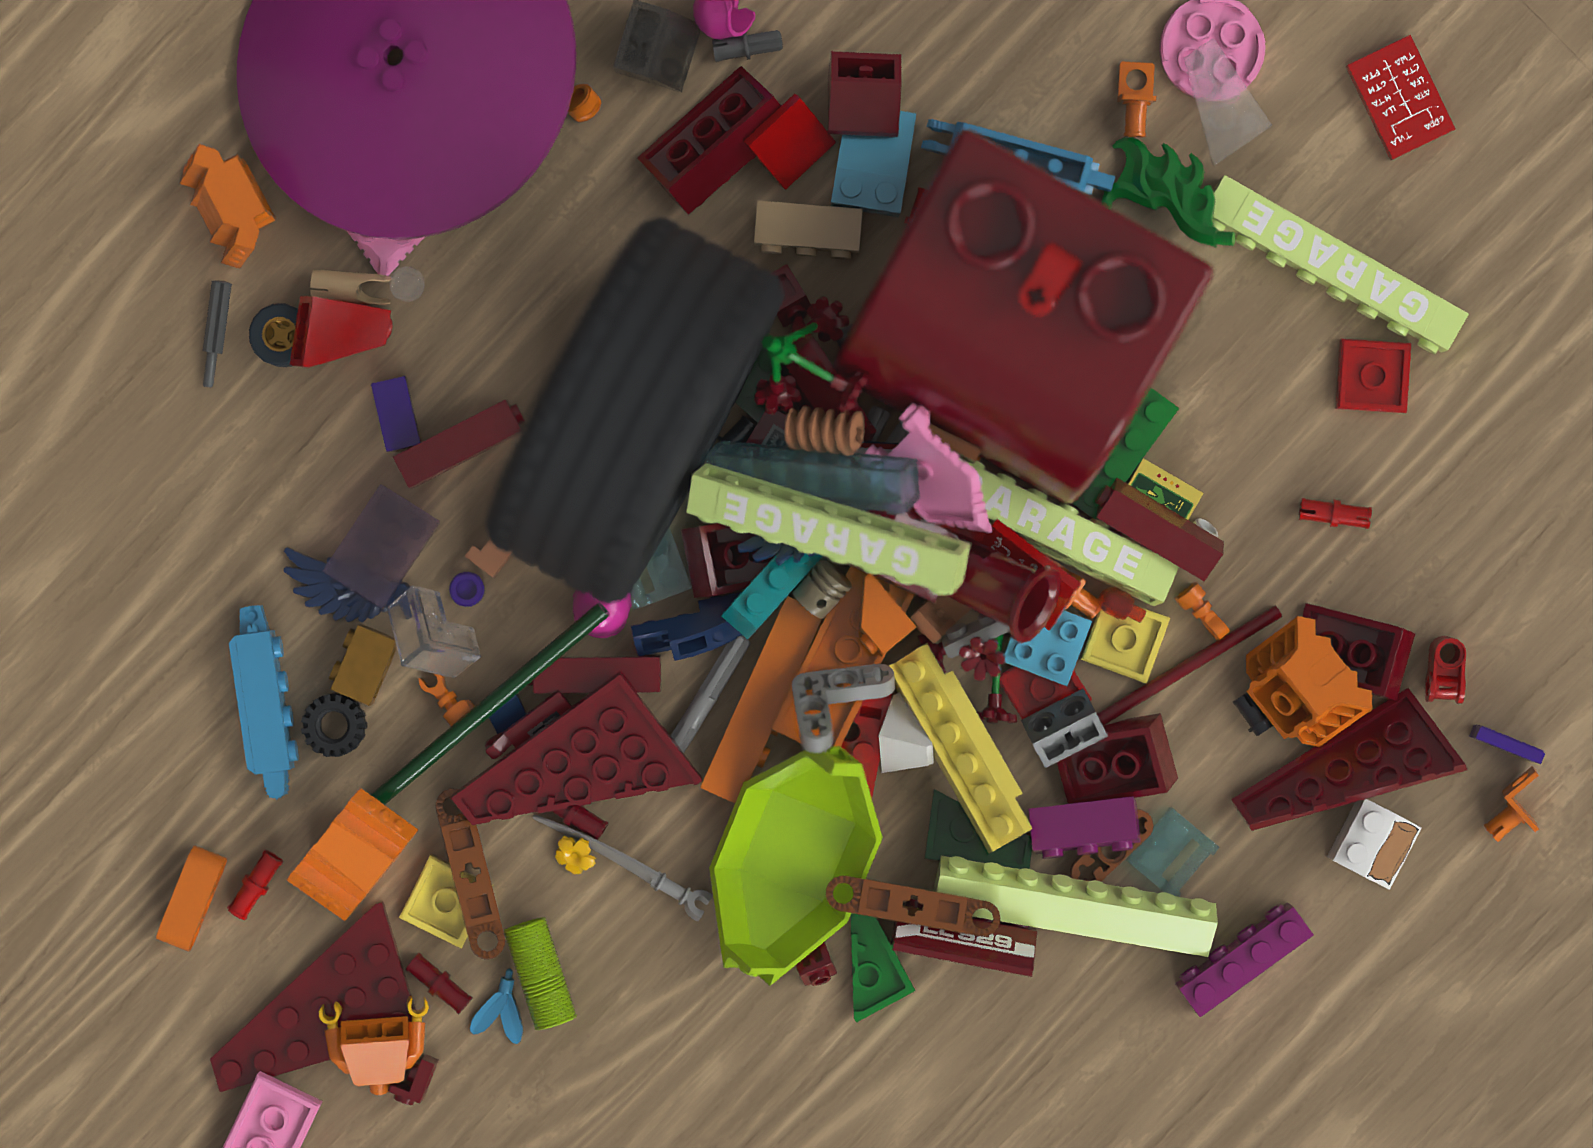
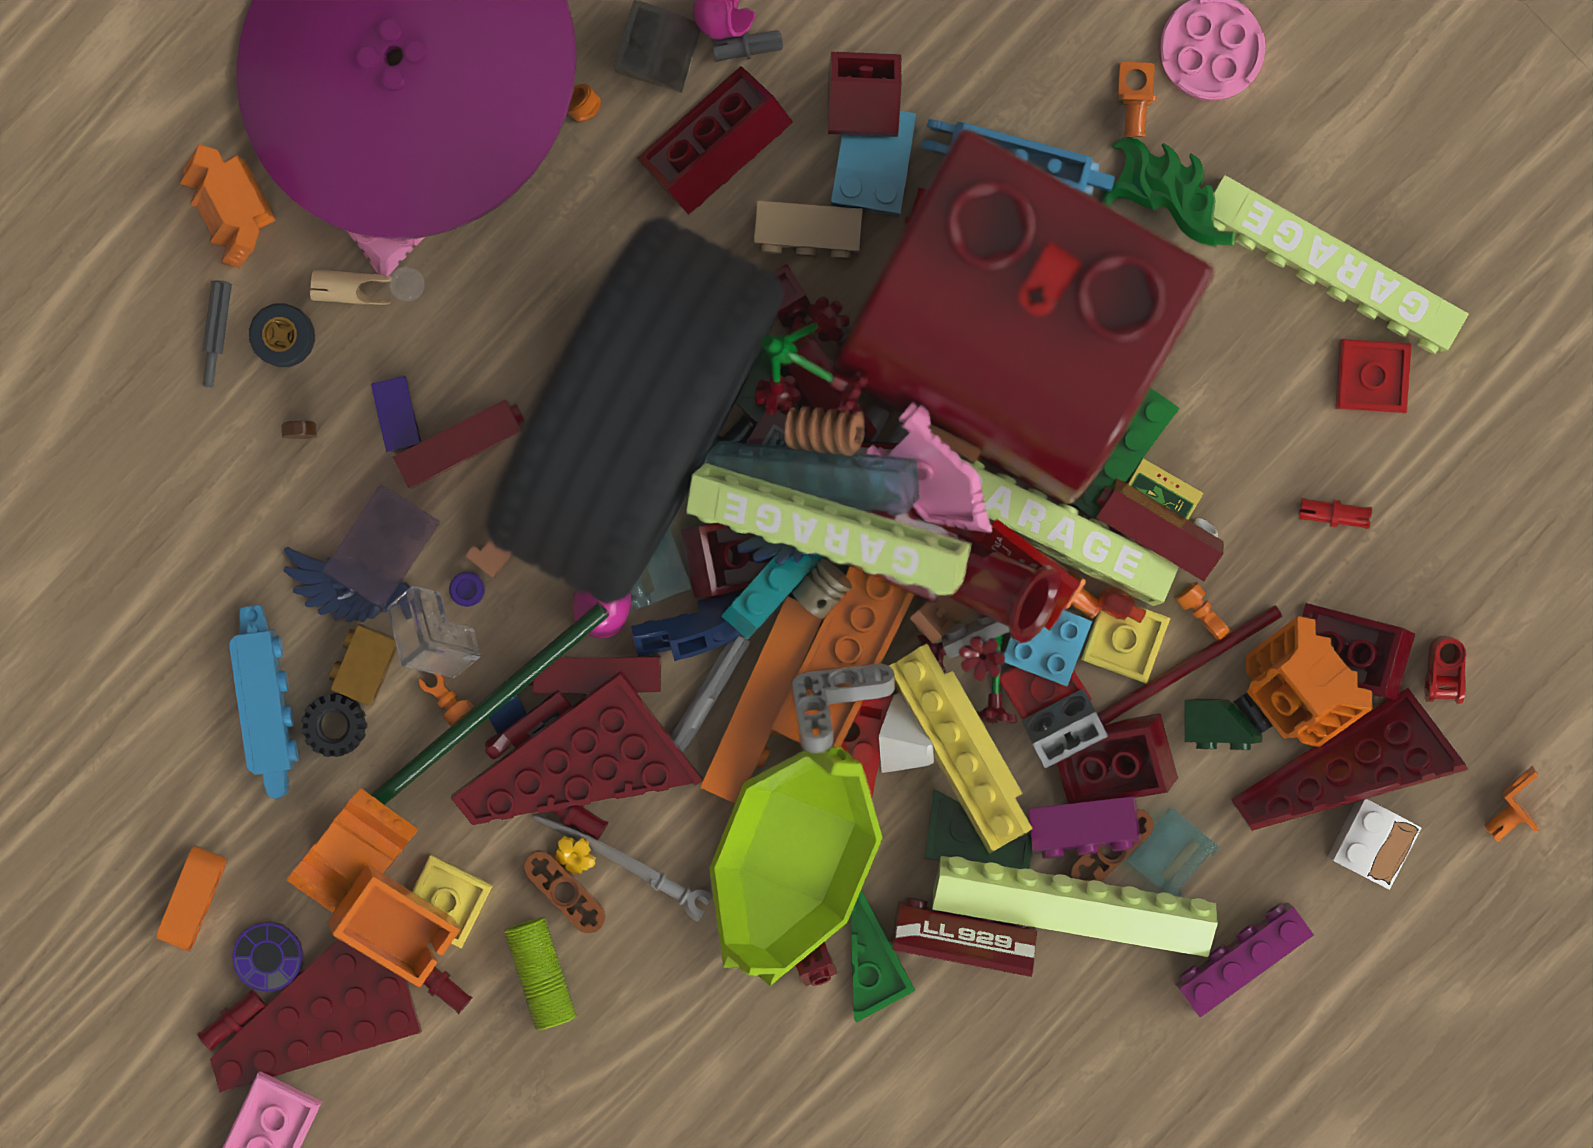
(231, 1019): none -> dark red pin
(255, 884): red pin -> none
(267, 956): none -> tile
(299, 429): none -> reddish brown tile
(336, 330): red slope -> none
(375, 1049): orange torso -> none
(393, 925): none -> orange piece
(420, 1076): dark red bracket -> none
(476, 898): dark orange piece -> none
(503, 1004): dark azure piece -> none
(541, 878): none -> dark orange beam
(790, 141): red tile -> none
(881, 618): orange slope -> none
(938, 912): dark orange piece -> none
(1218, 722): none -> dark green slope
(1224, 103): clear wing -> none
(1400, 97): red tile -> none
(1507, 744): dark purple tile -> none

